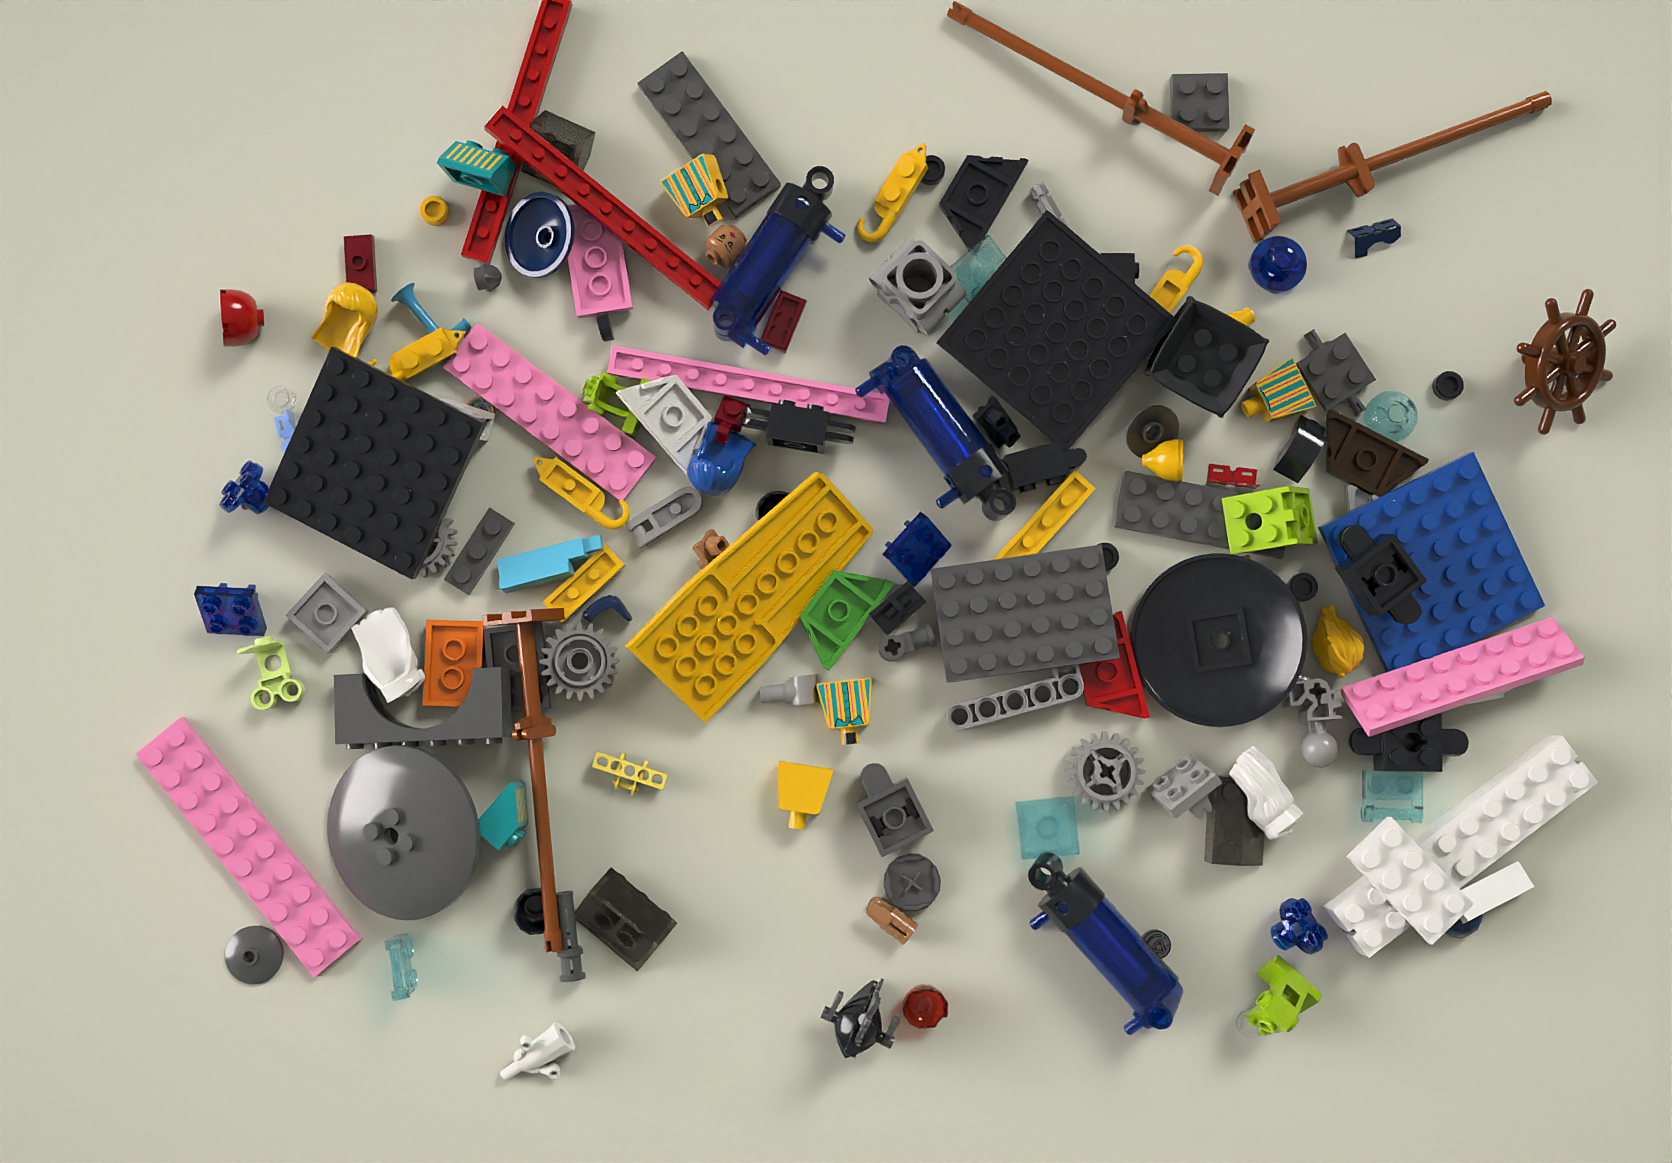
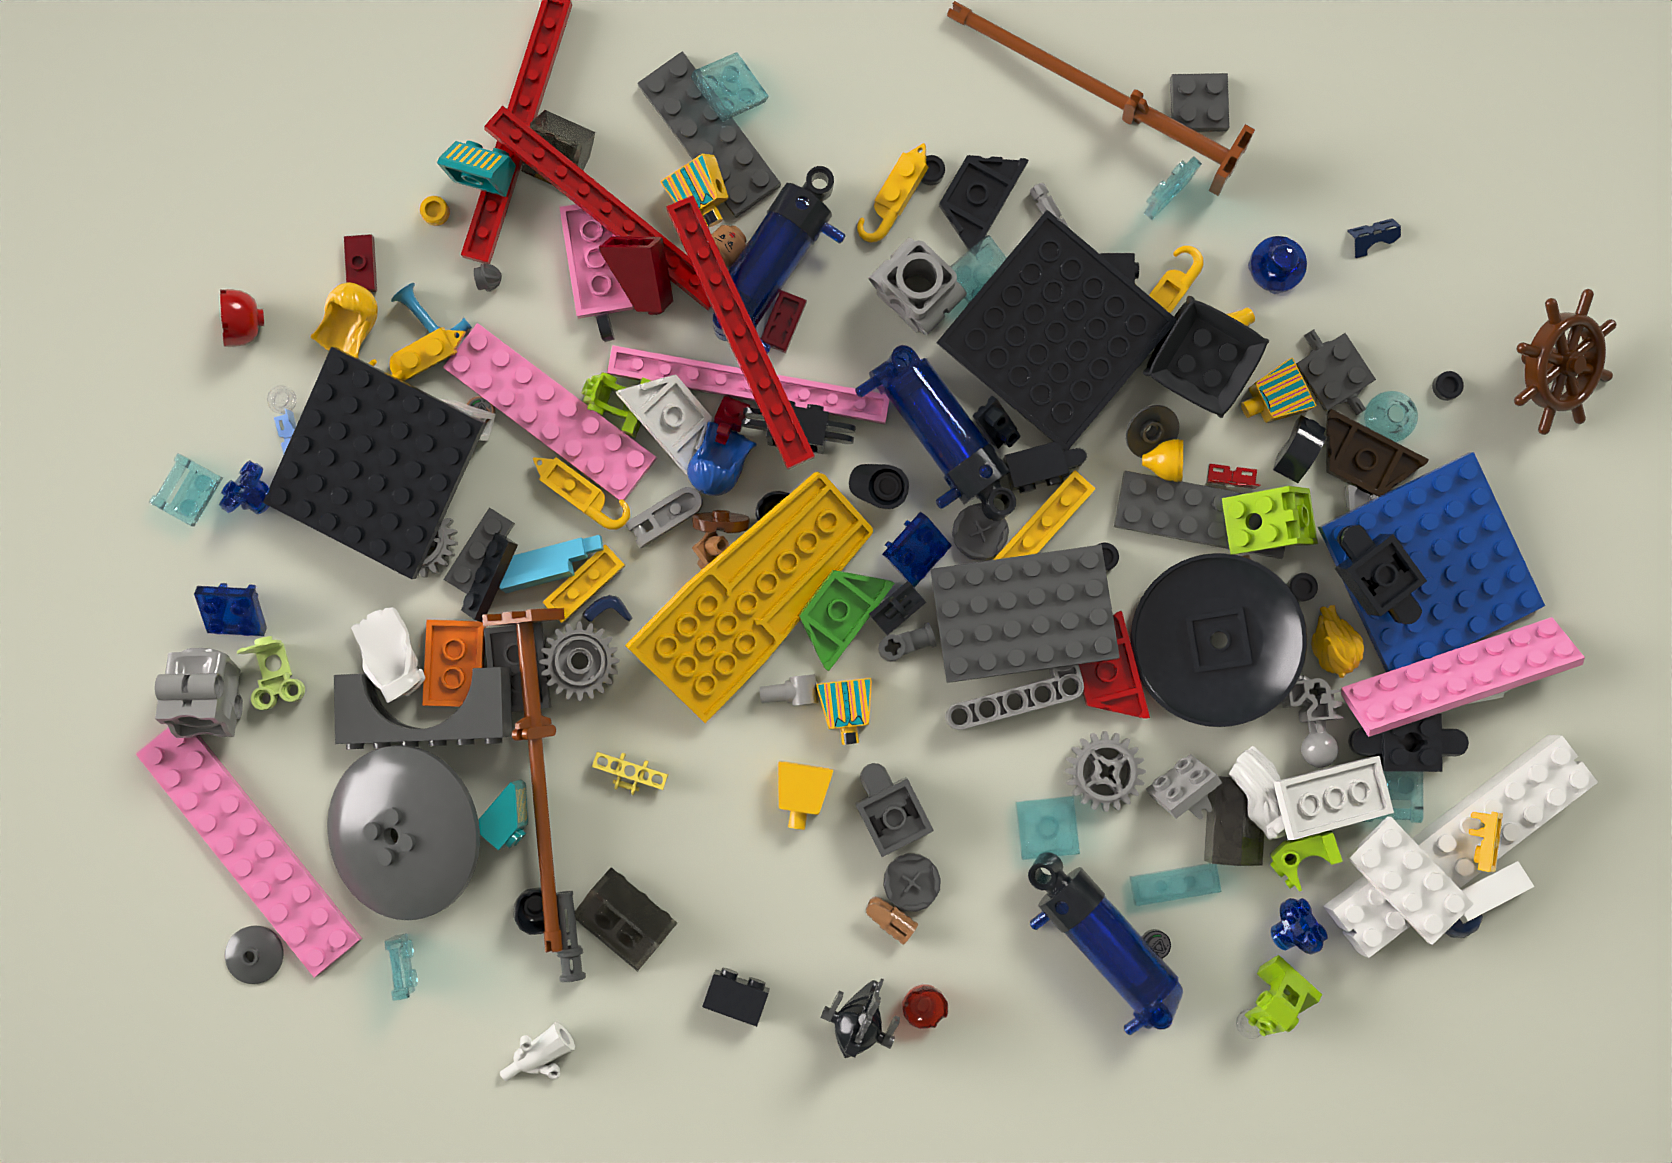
(192, 495): none -> clear light blue plate
(199, 693): none -> light grey piece
(327, 613): light grey plate -> none
(489, 577): none -> black plate
(539, 234): dark blue dish -> none
(640, 270): none -> dark red slope
(720, 520): none -> reddish brown plate
(729, 86): none -> clear light blue plate
(736, 996): none -> black brick
(740, 332): none -> red plate
(879, 485): none -> black piece
(978, 535): none -> dark grey tile
(1169, 189): none -> clear light blue plate
(1175, 884): none -> clear light blue plate
(1260, 206): dark orange piece -> none
(1319, 845): none -> lime tile
(1333, 797): none -> white plate
(1487, 853): none -> yellow plate

